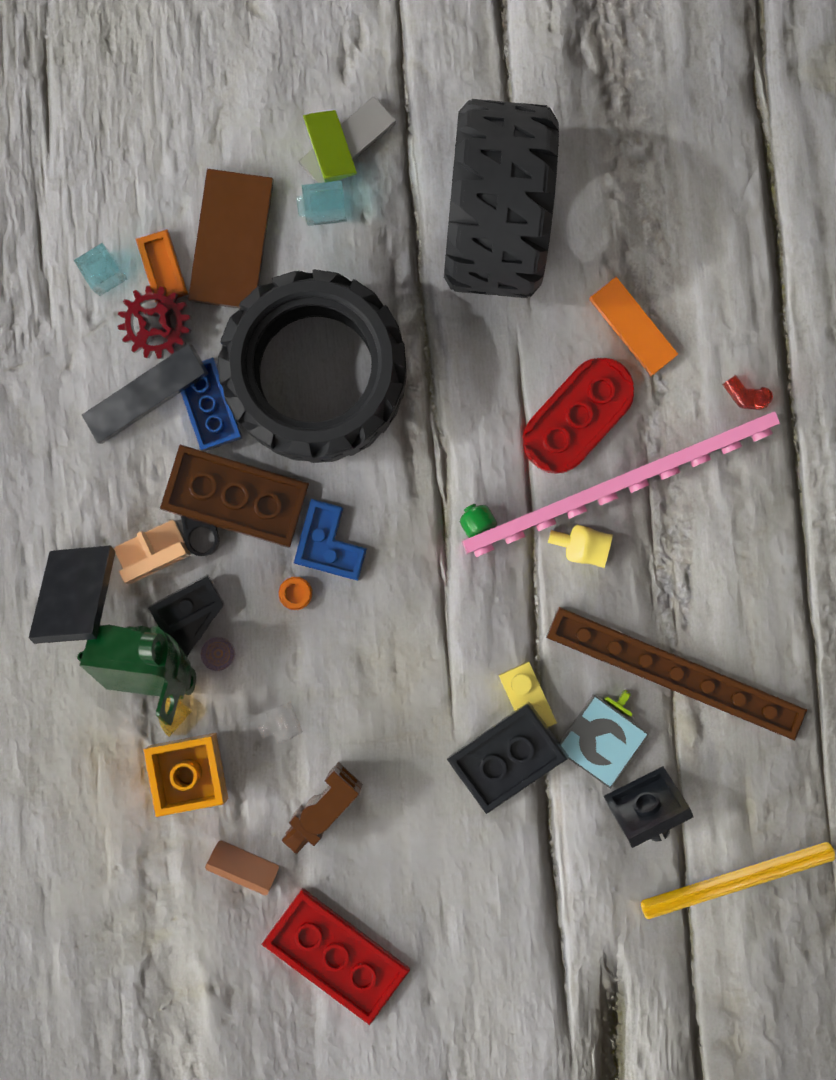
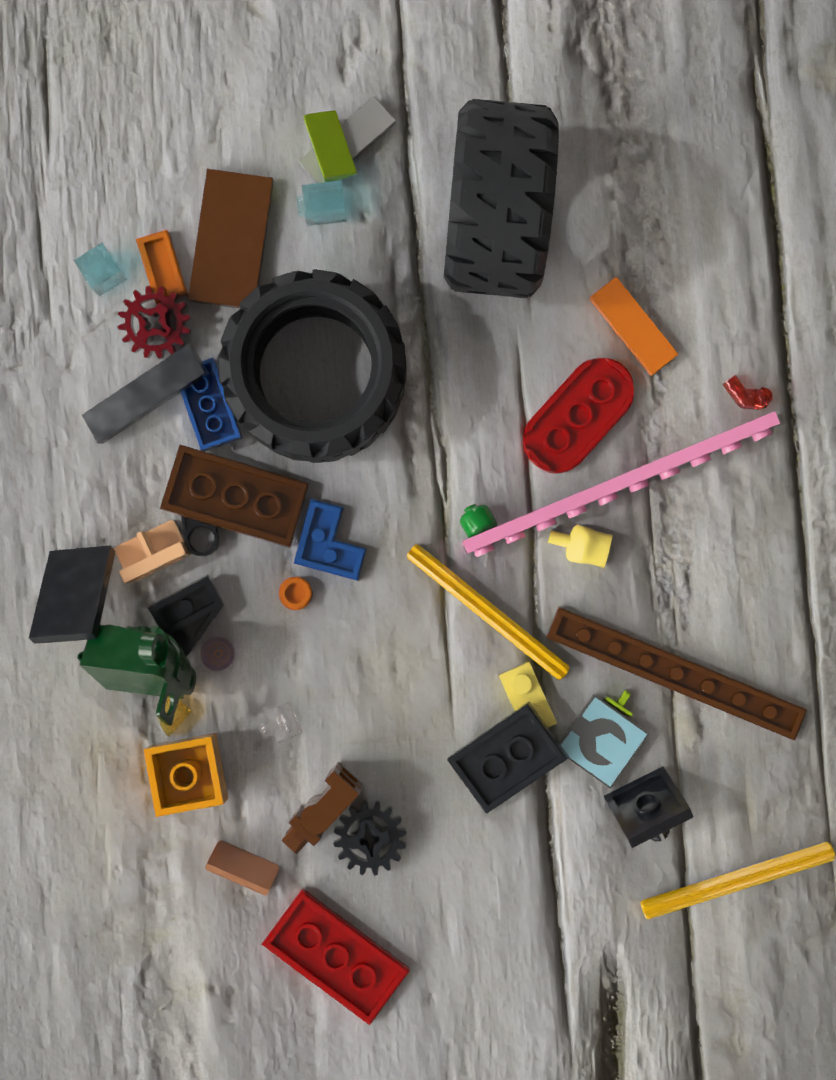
(354, 841): none -> black gear
(488, 612): none -> yellow axle

